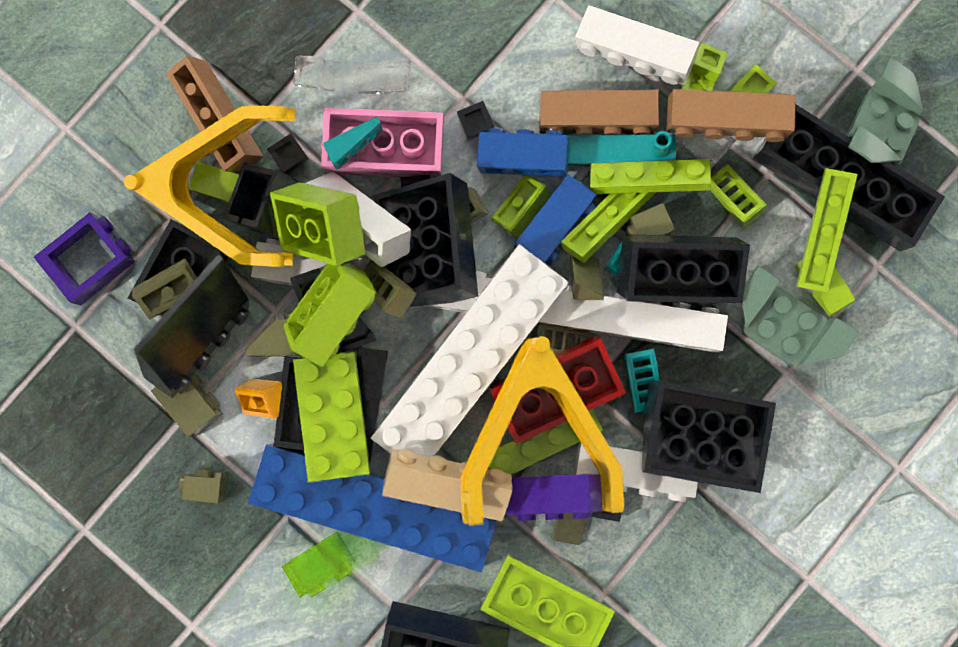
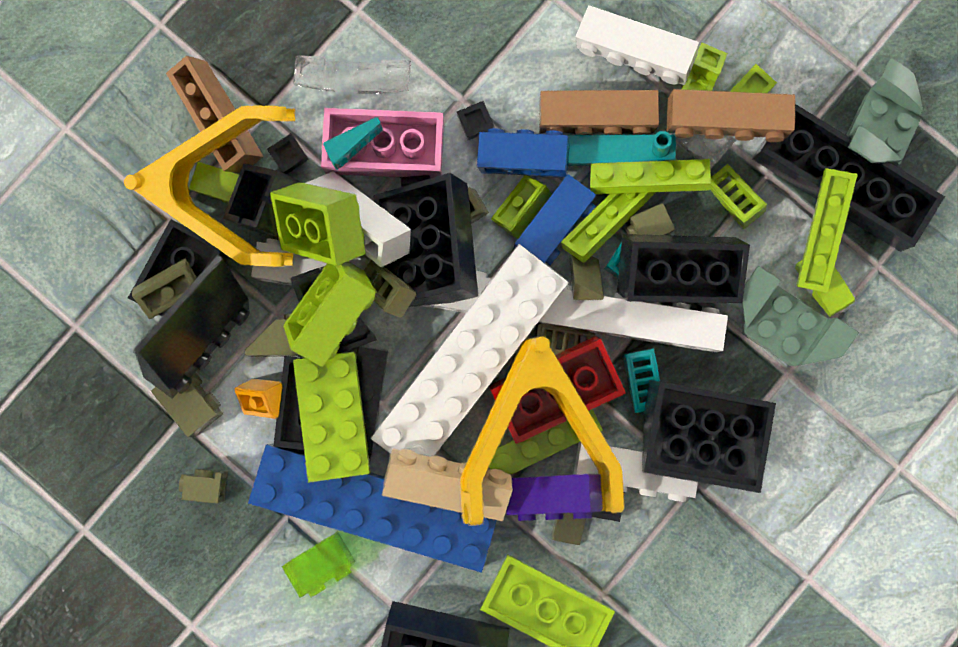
(60, 275): dark purple window -> none

